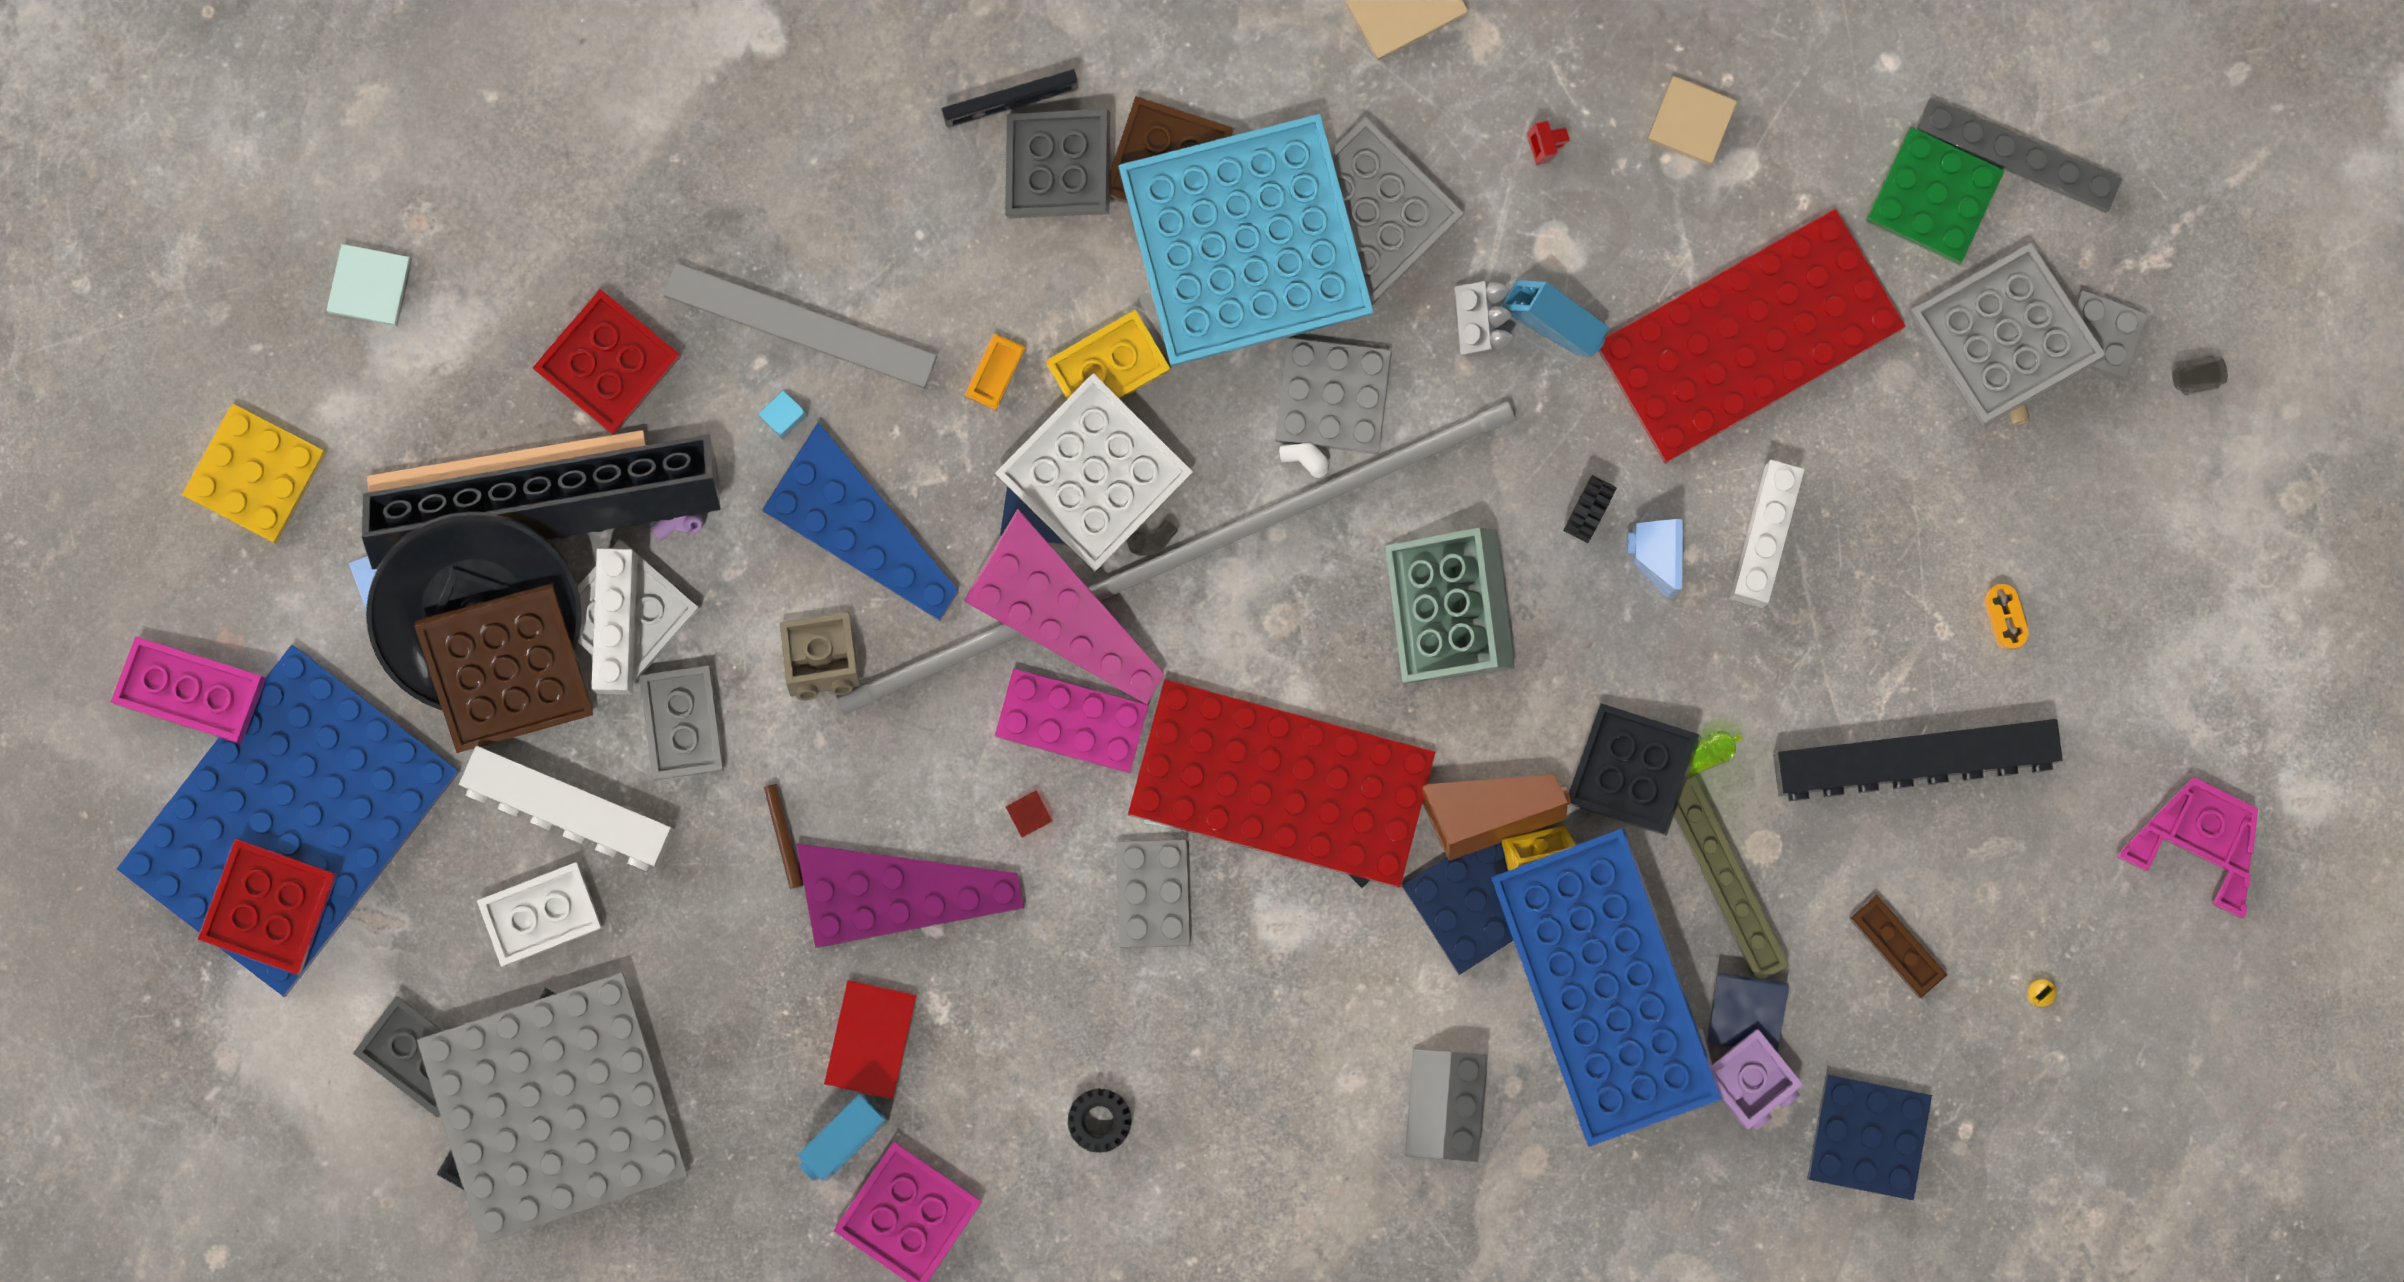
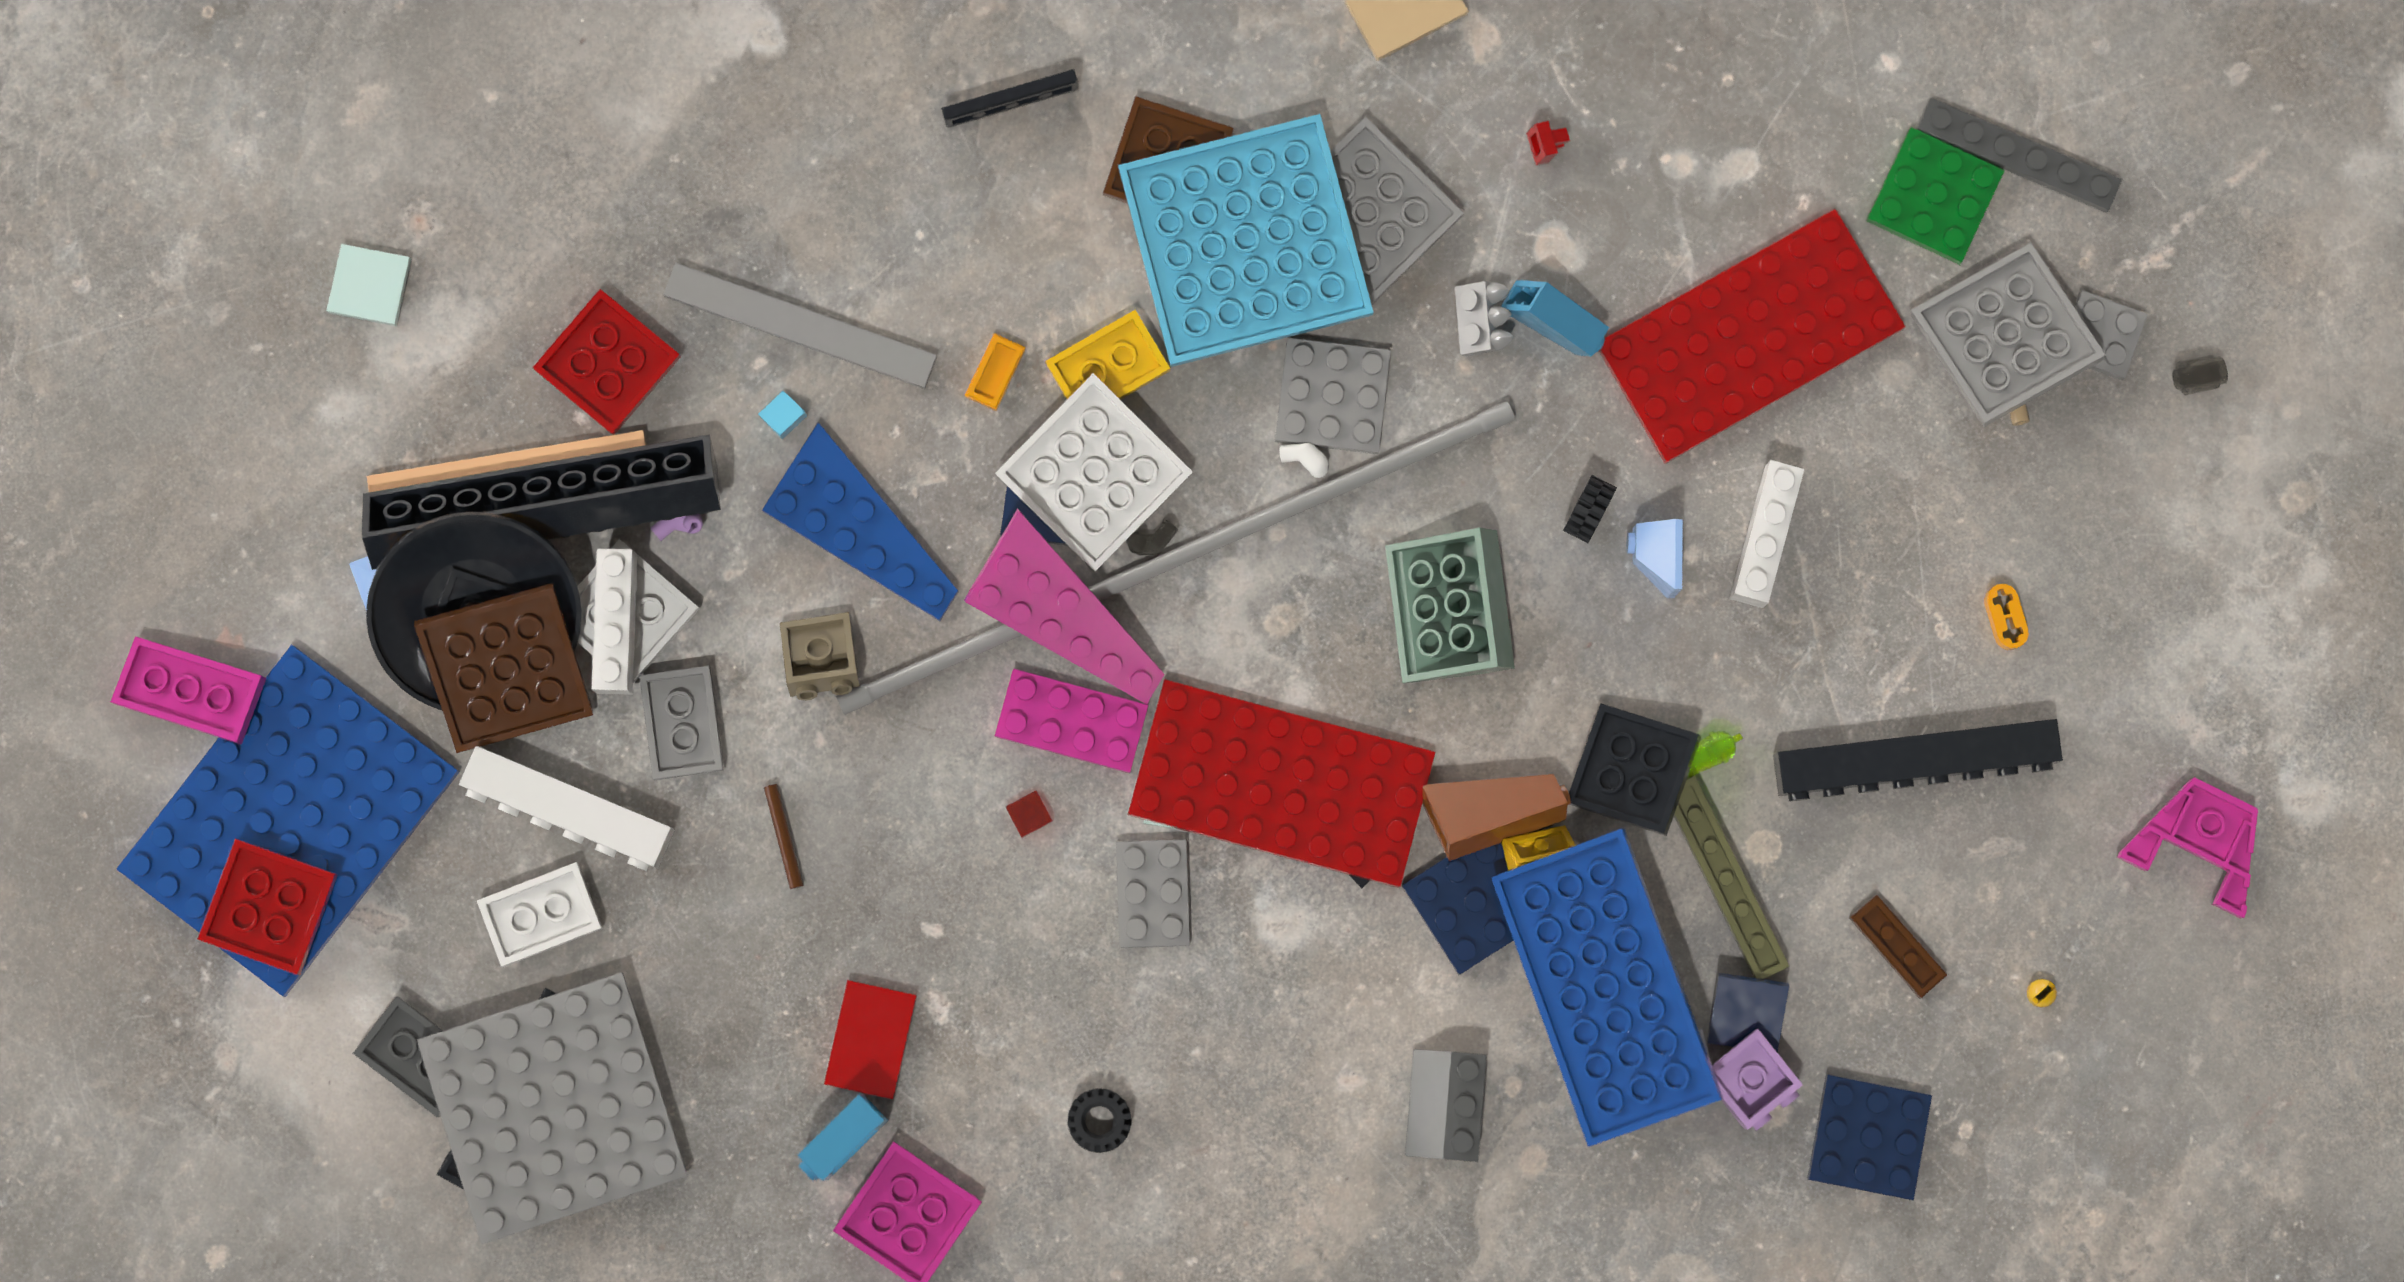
(254, 473): yellow plate -> none
(879, 895): magenta wing -> none
(1058, 163): dark grey plate -> none
(1691, 121): tan tile -> none

